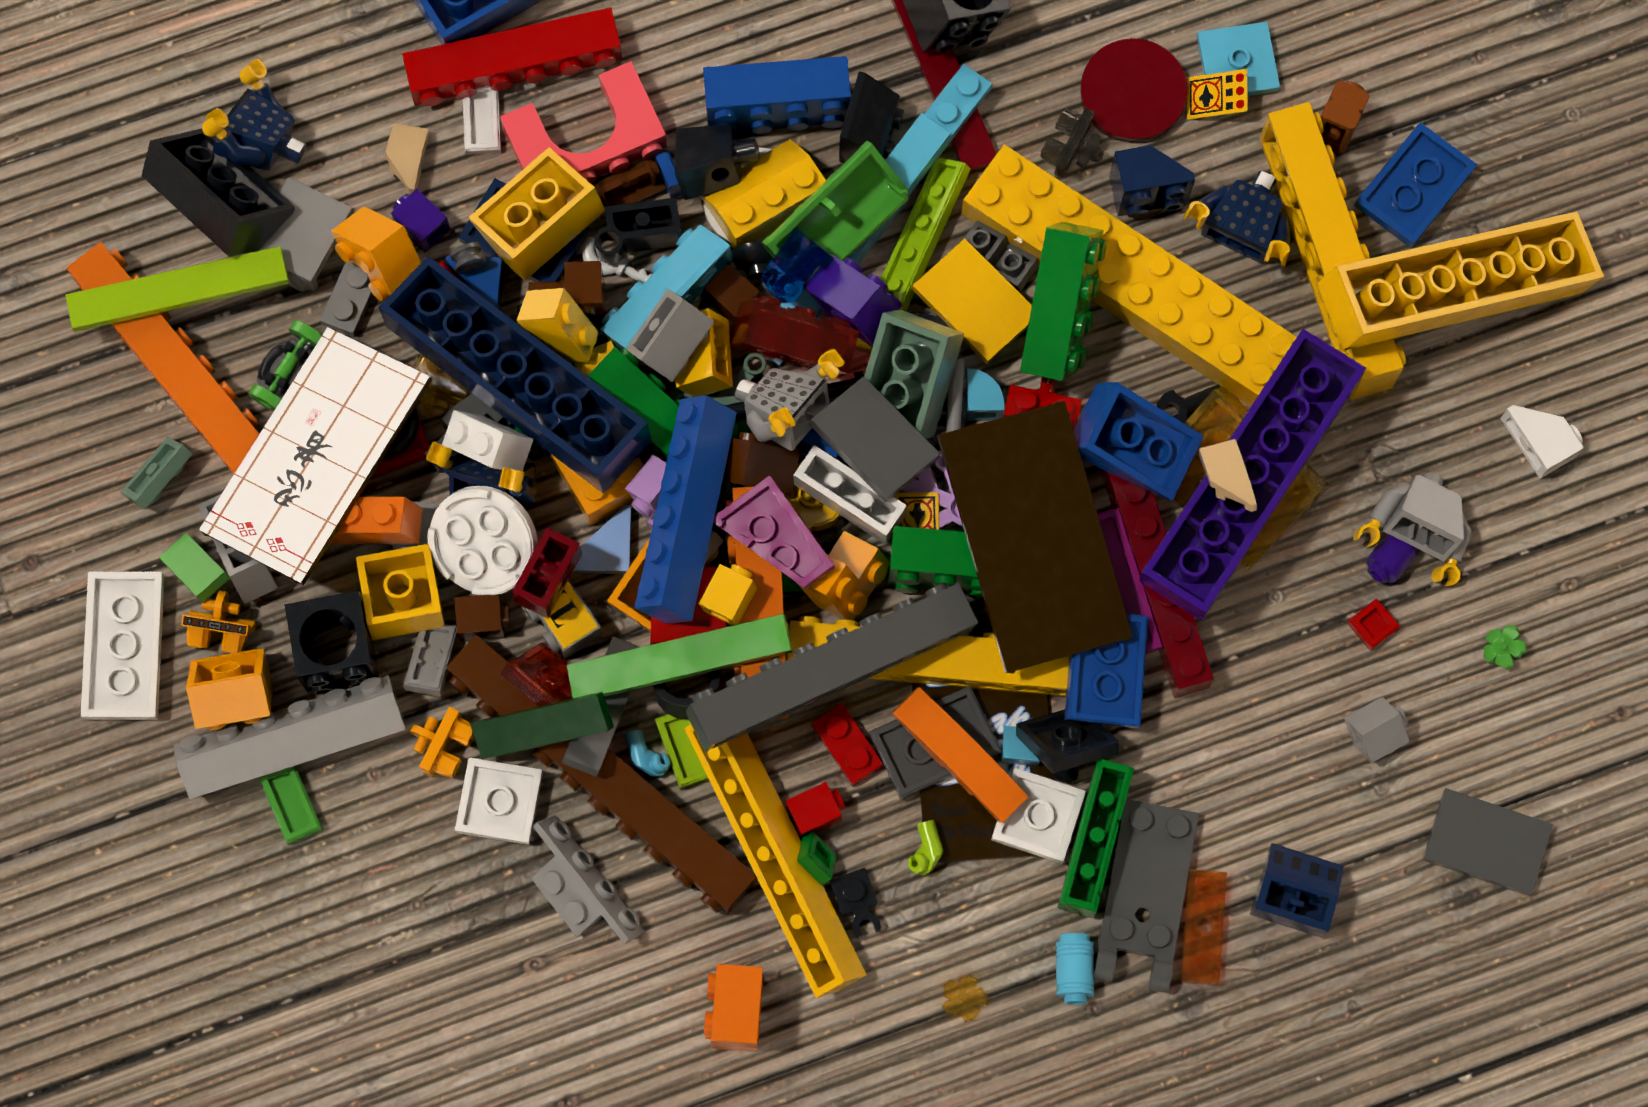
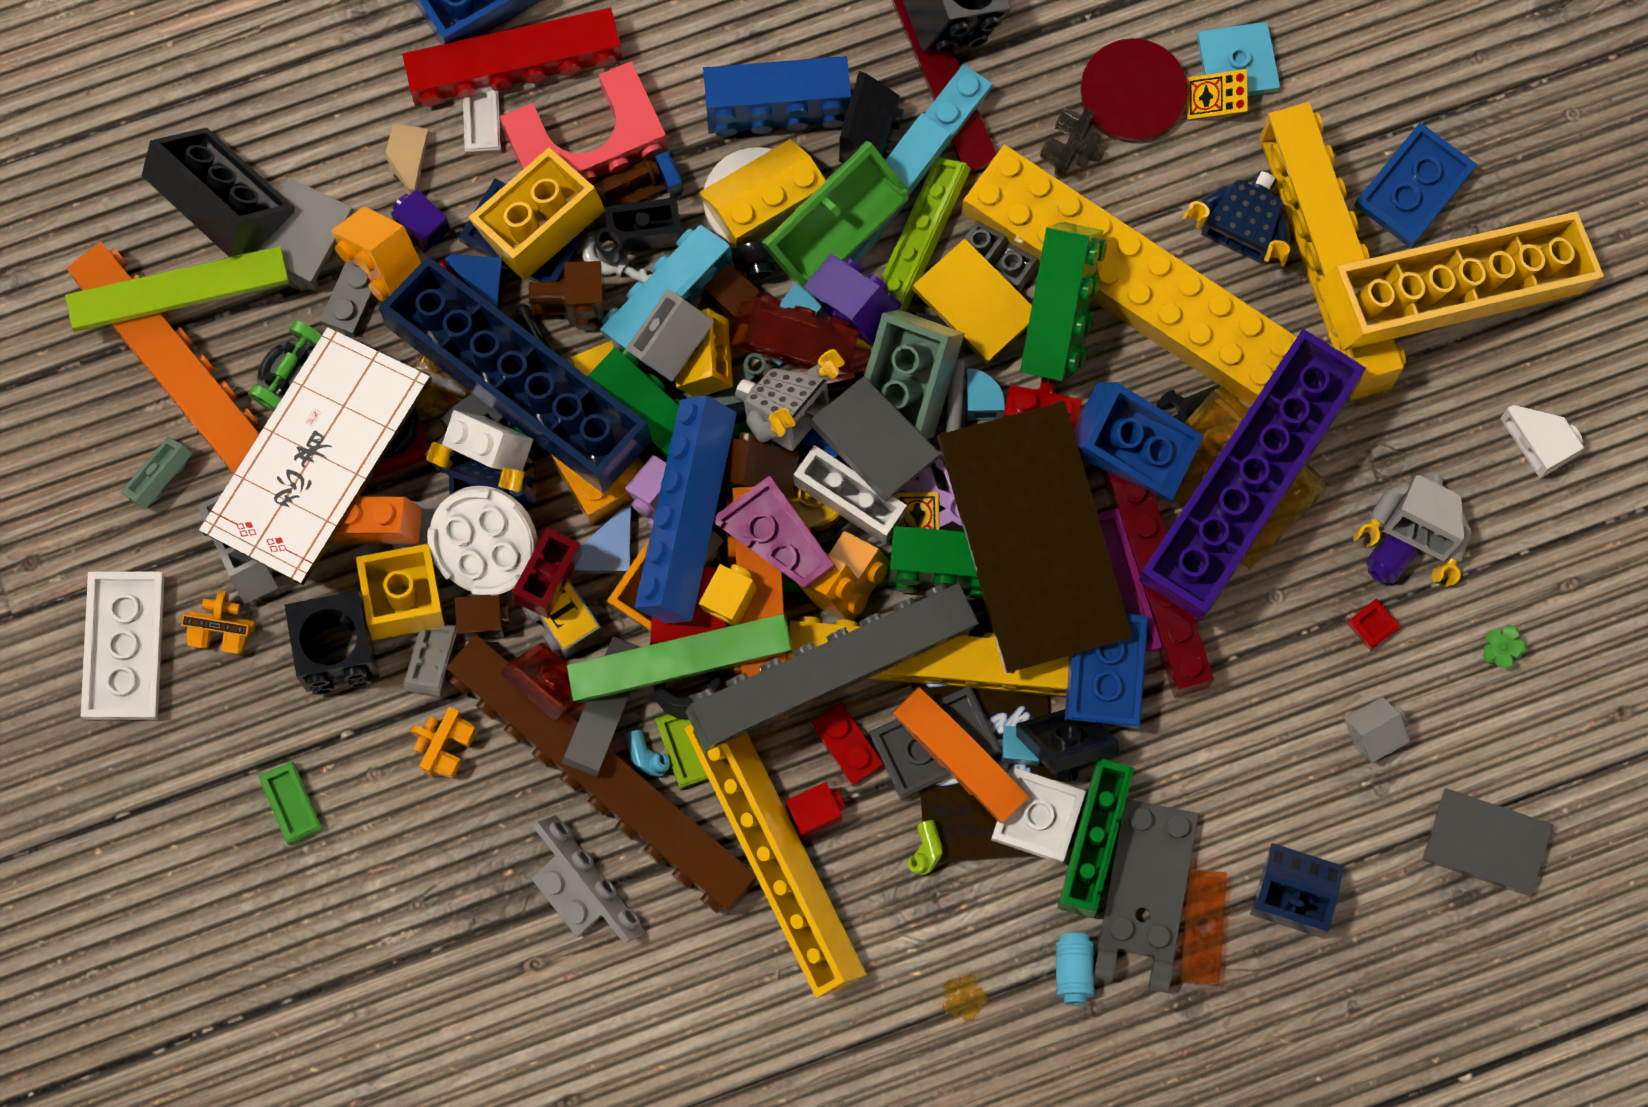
(194, 567): bright green tile -> none
(229, 689): light orange brick -> none
(256, 126): dark blue torso -> none
(288, 737): light grey brick -> none
(467, 258): dark grey bush -> none
(499, 801): white plate -> none
(542, 725): dark green tile -> none
(558, 323): yellow brick -> none
(710, 159): black torso -> none
(735, 1008): orange brick -> none
(794, 266): clear blue leg -> none
(817, 858): green tile -> none
(855, 896): black plate -> none
(1148, 181): dark blue slope -> none
(1228, 473): tan slope -> none
(1343, 114): dark orange brick -> none

